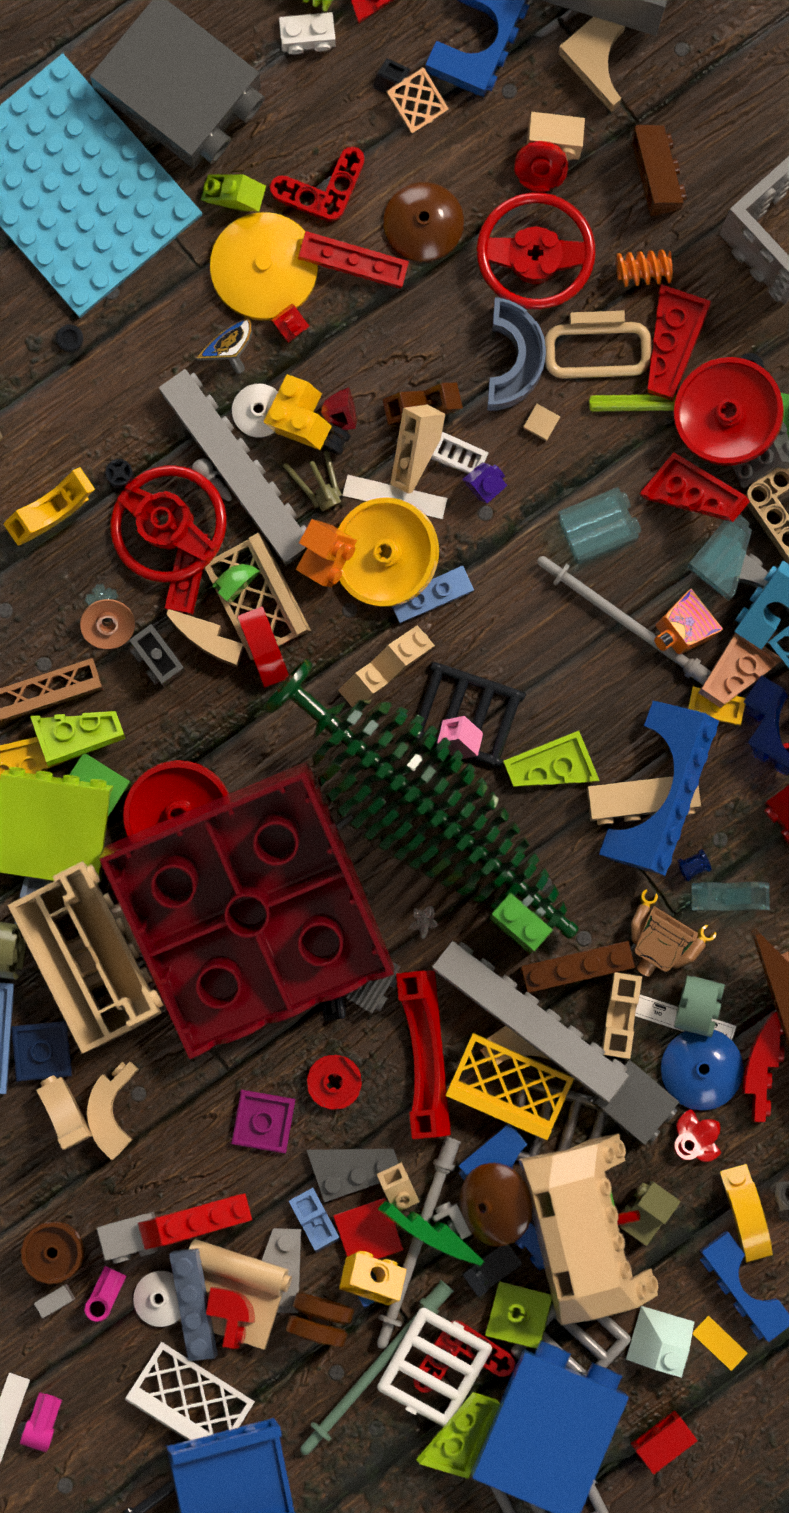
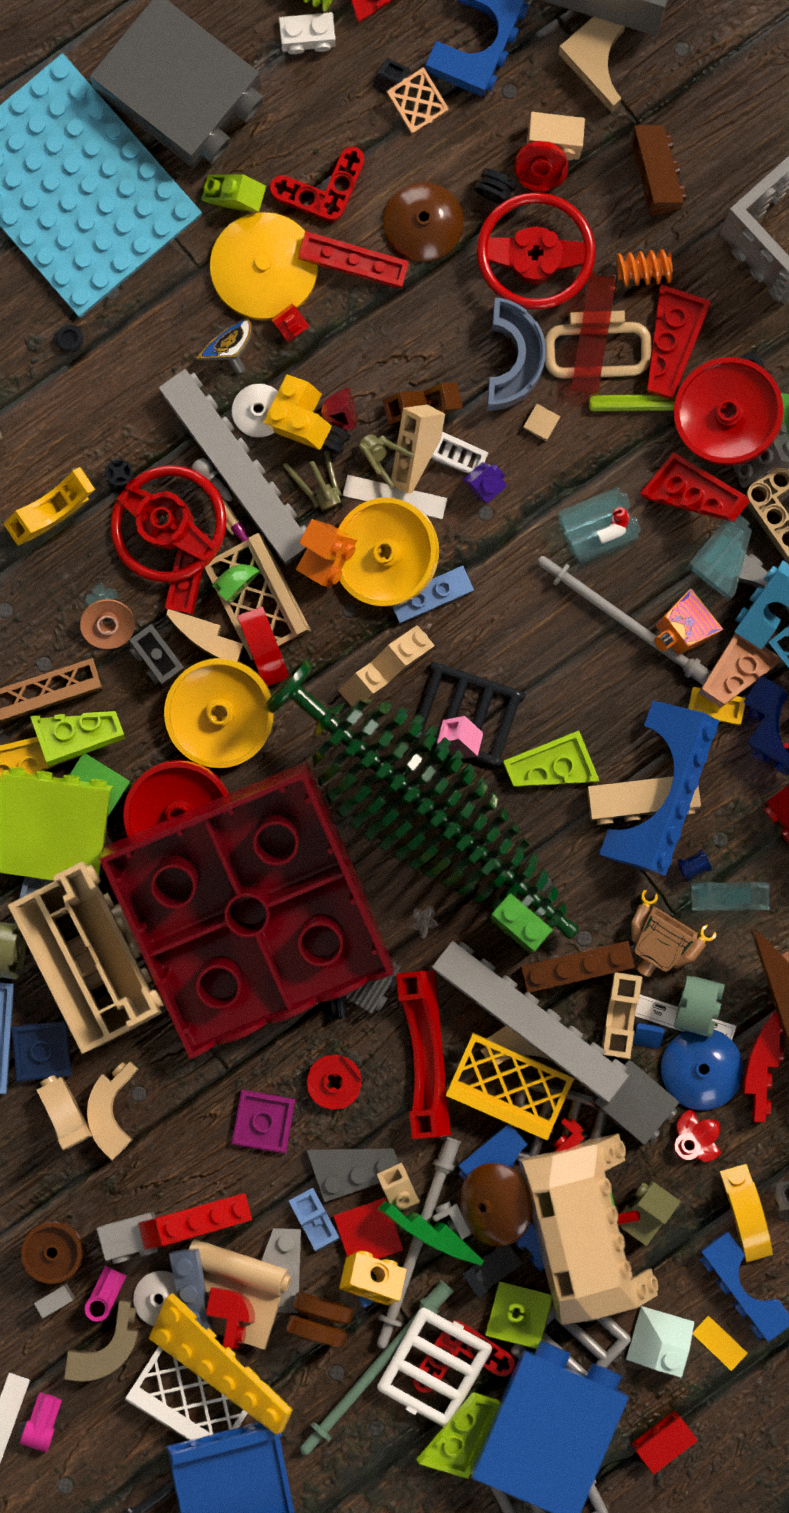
(97, 1364): none -> dark tan arch
(200, 1352): none -> yellow wing
(218, 713): none -> yellow dish
(233, 524): none -> piece
(375, 451): none -> olive plant
(494, 186): none -> black wheel
(574, 1139): none -> red bracket
(593, 333): none -> clear red piece
(617, 526): none -> arm
(648, 1035): none -> blue slope

